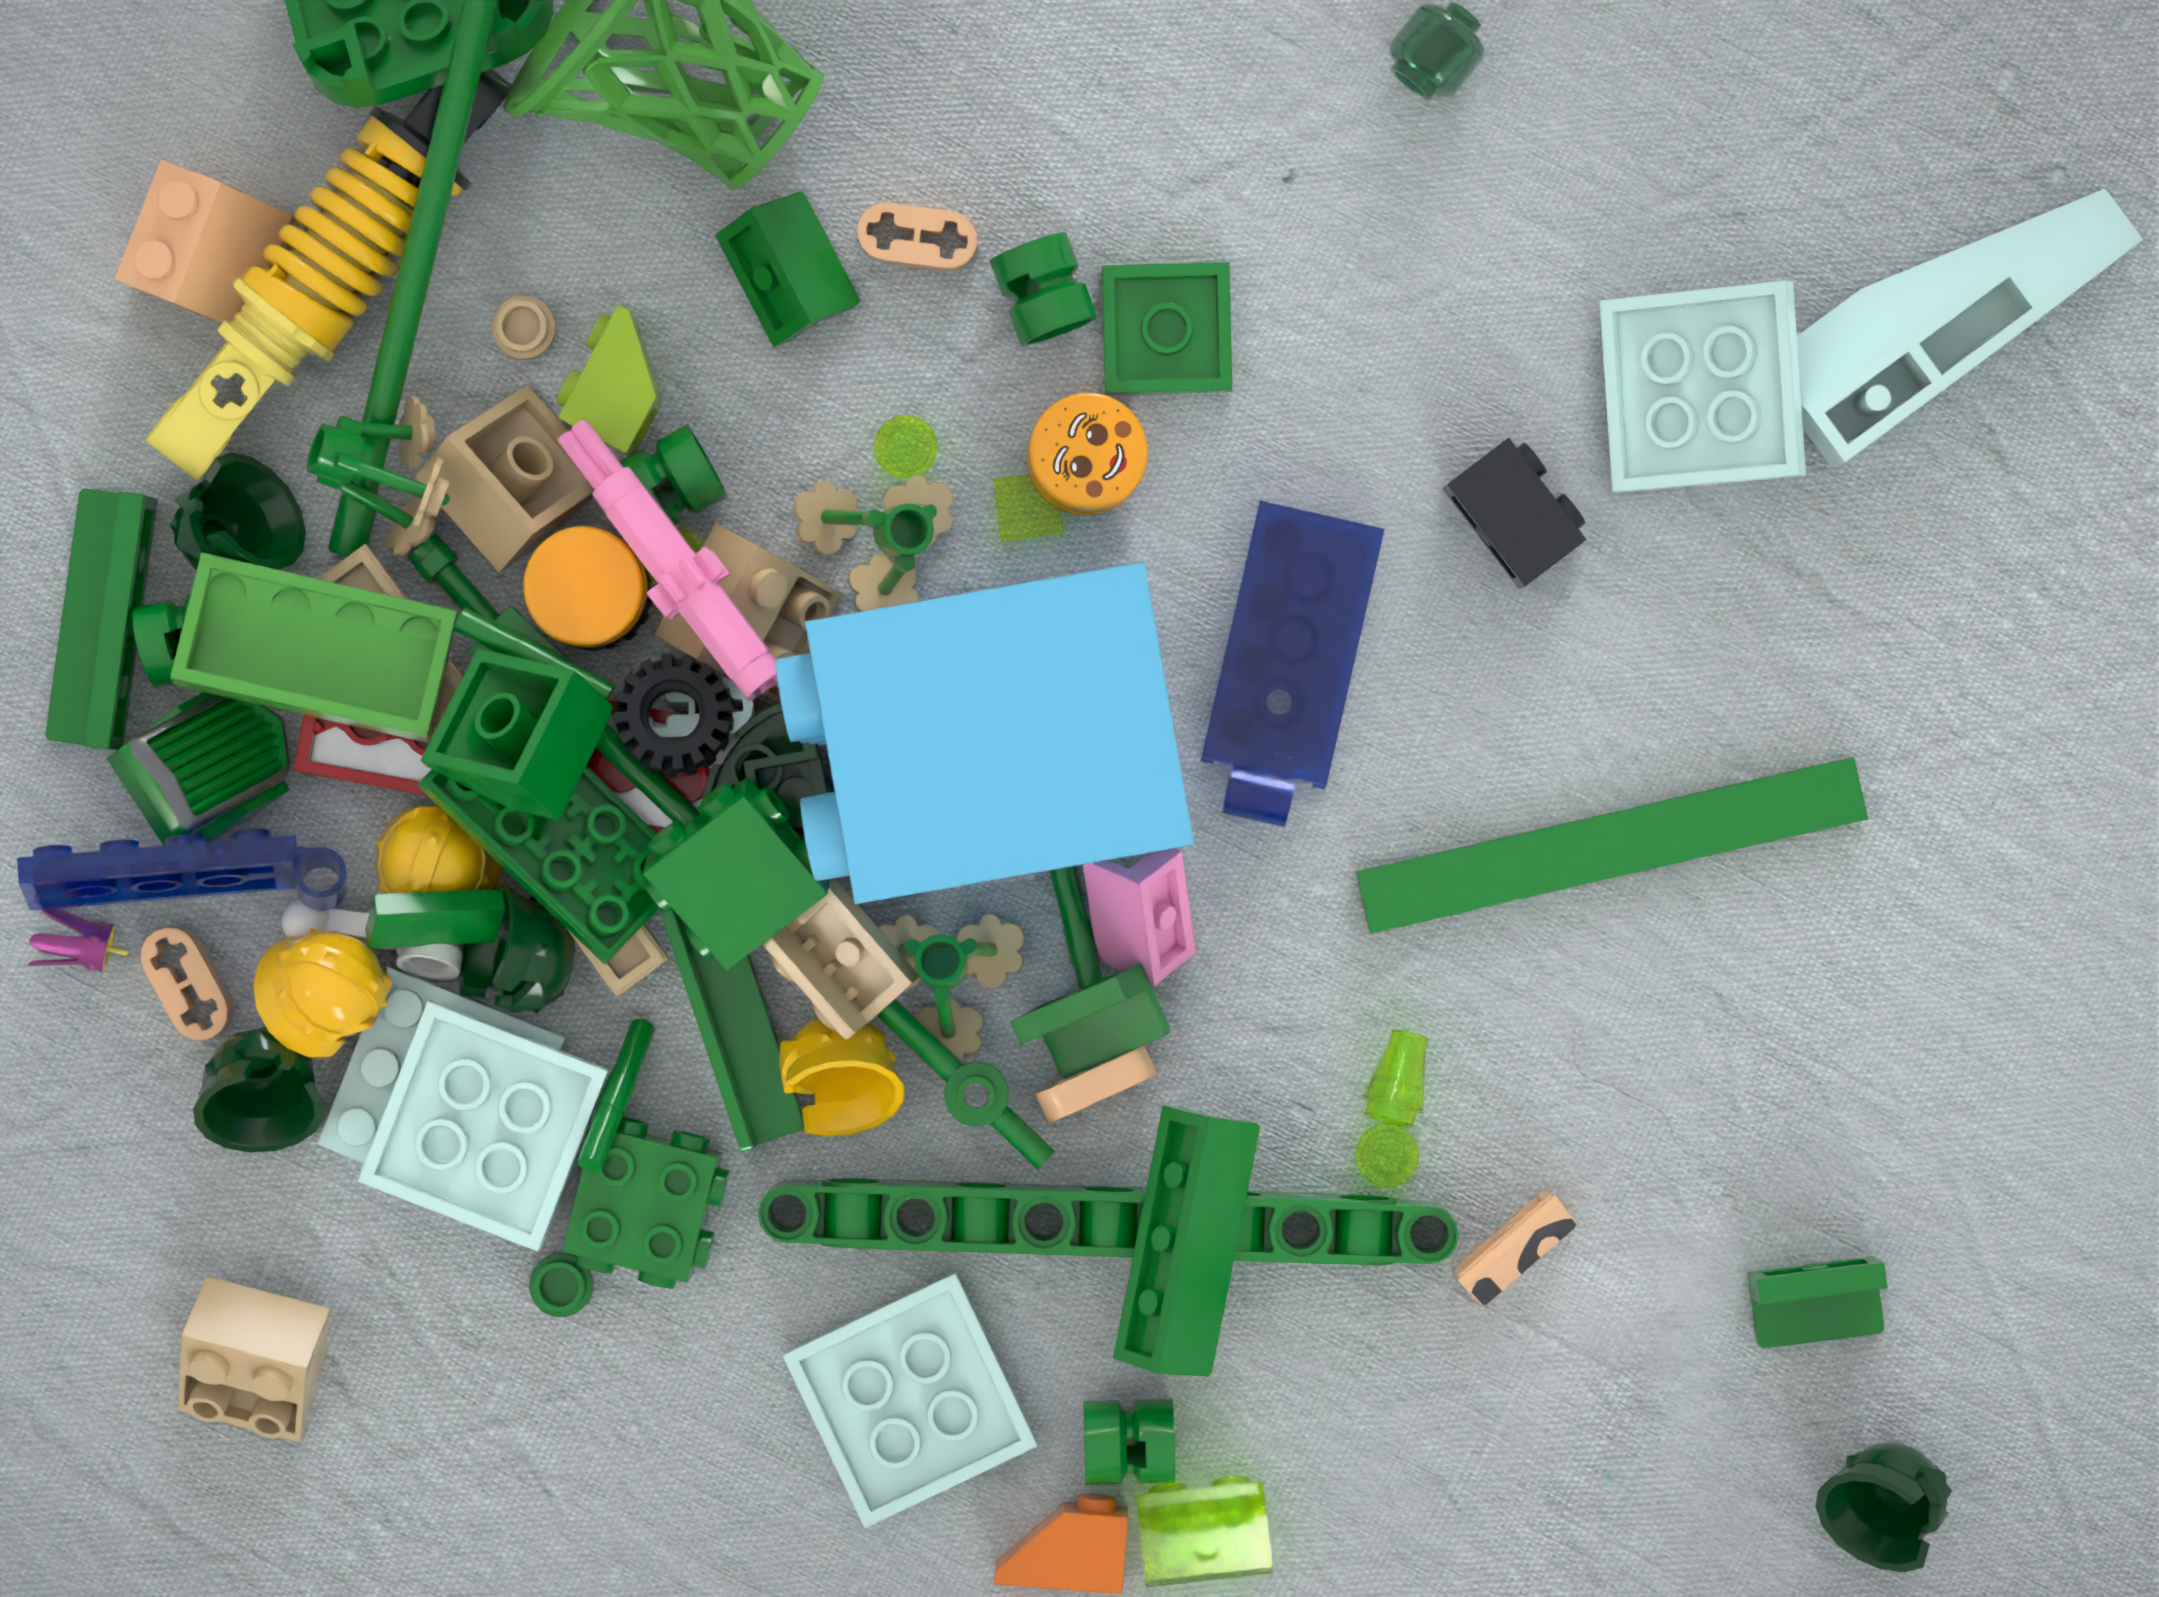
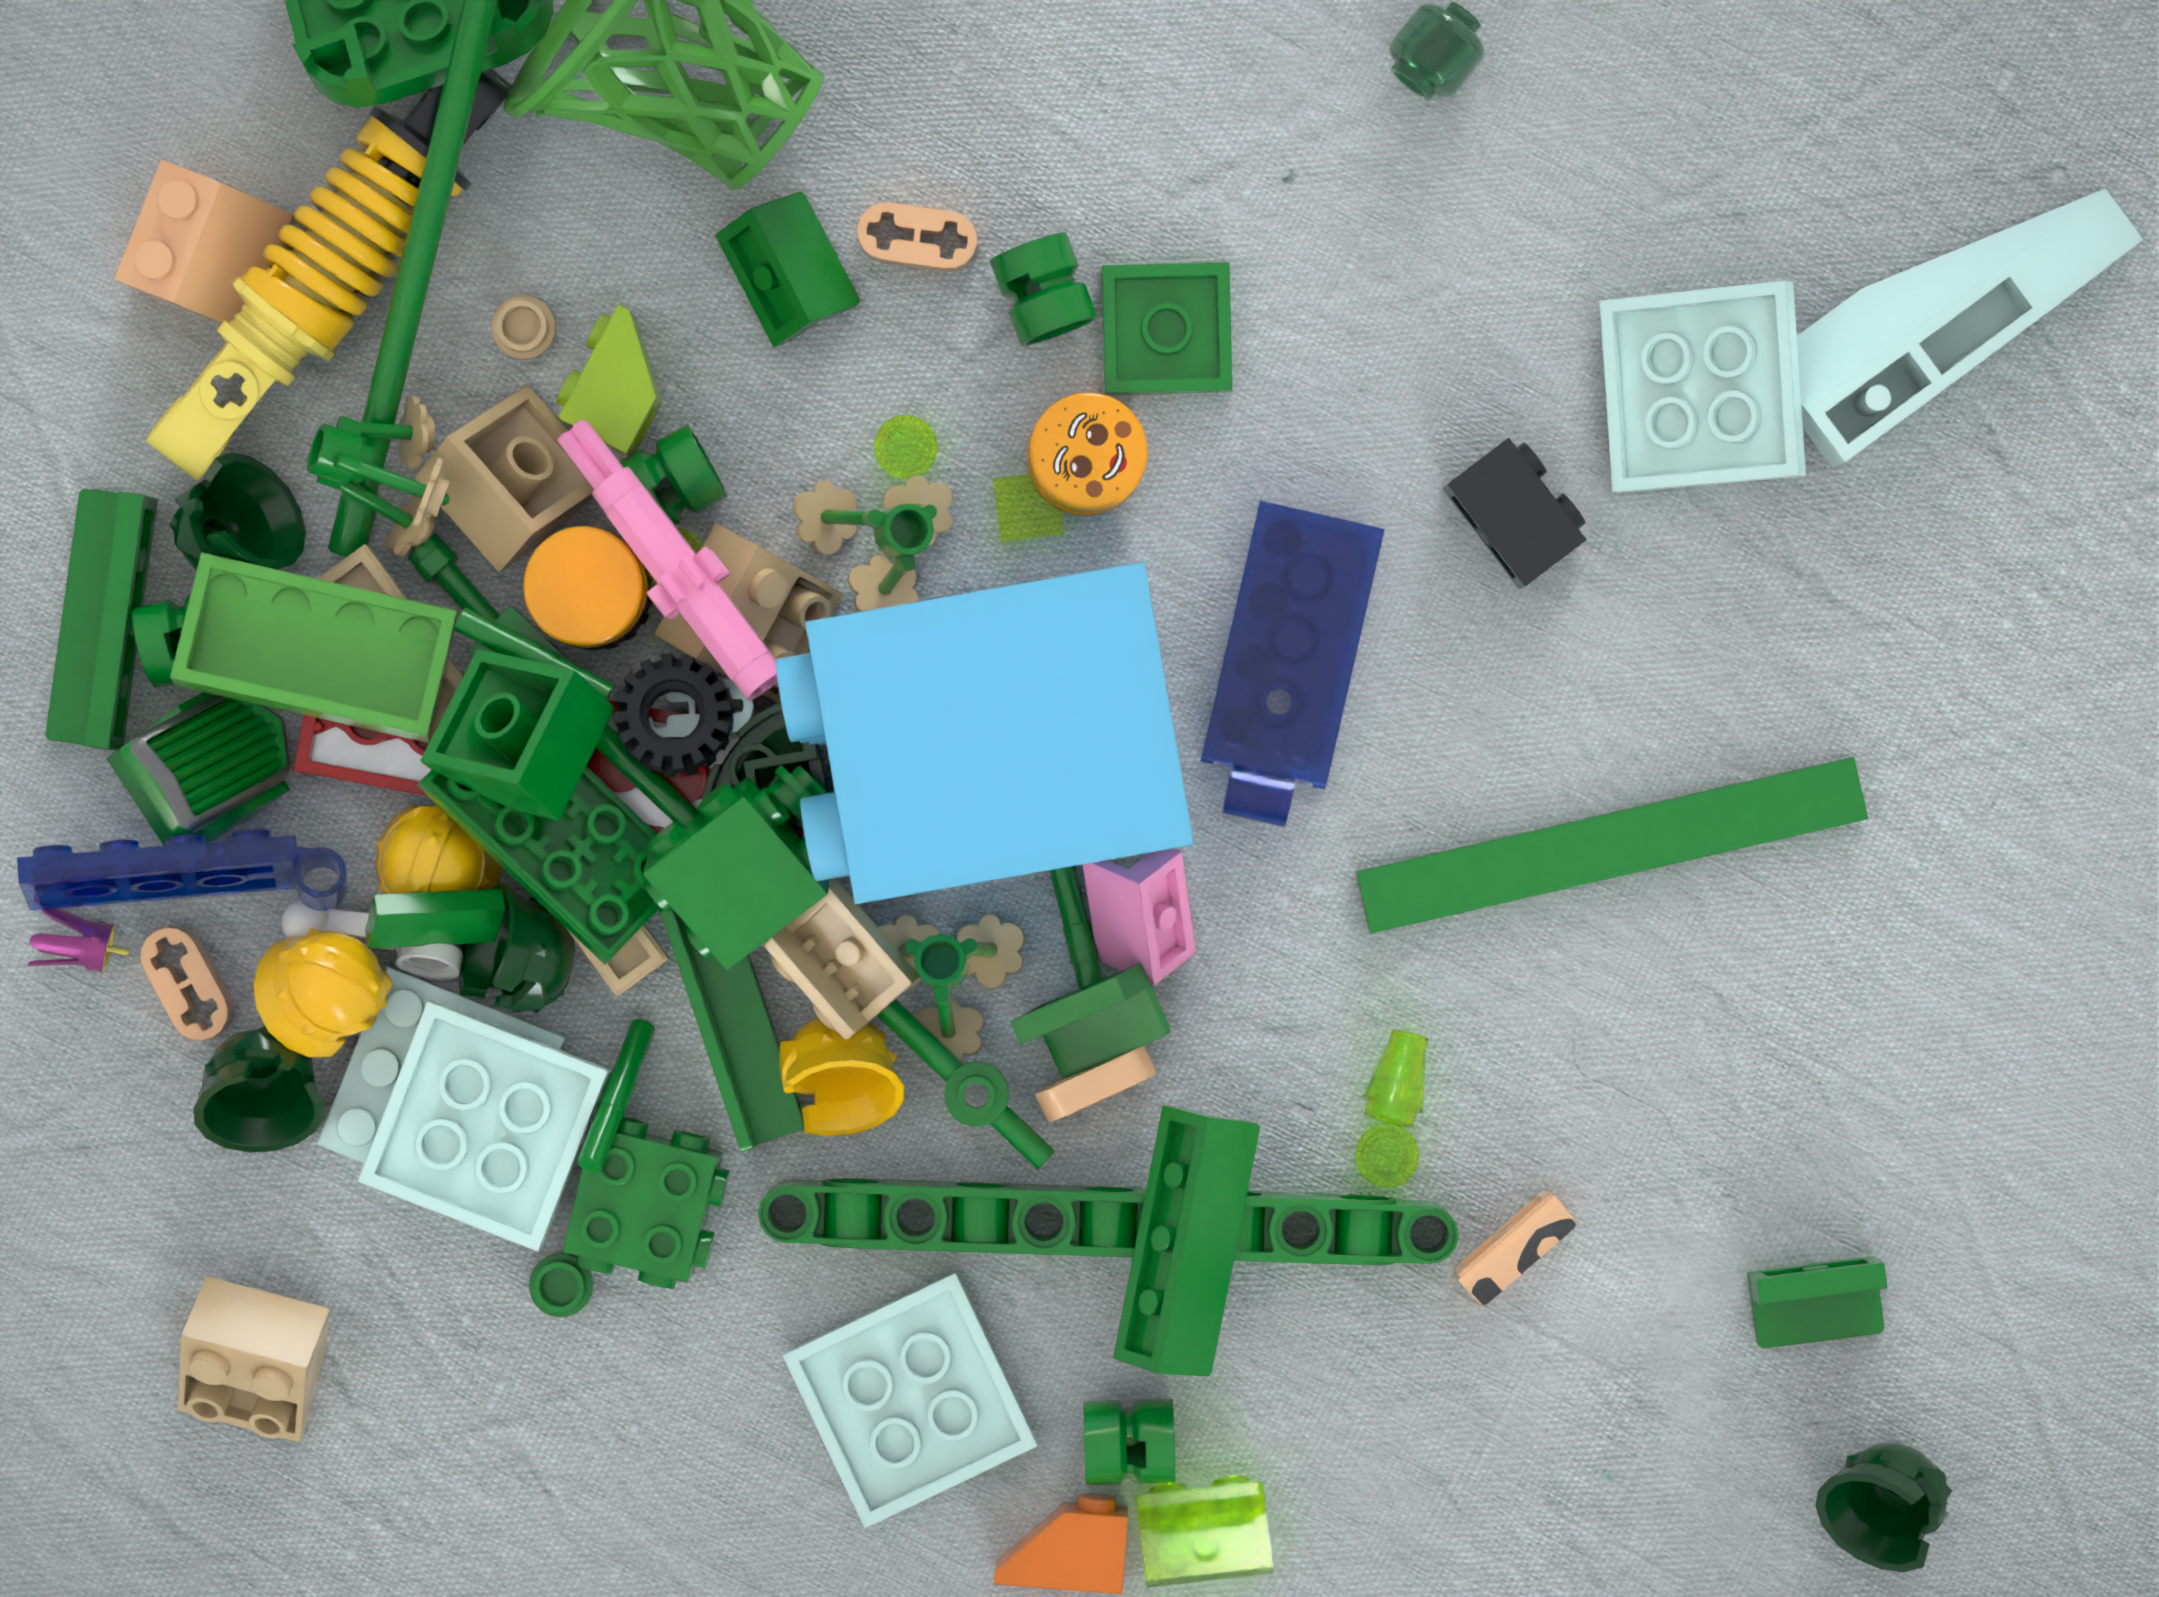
(793, 787): none -> green plate

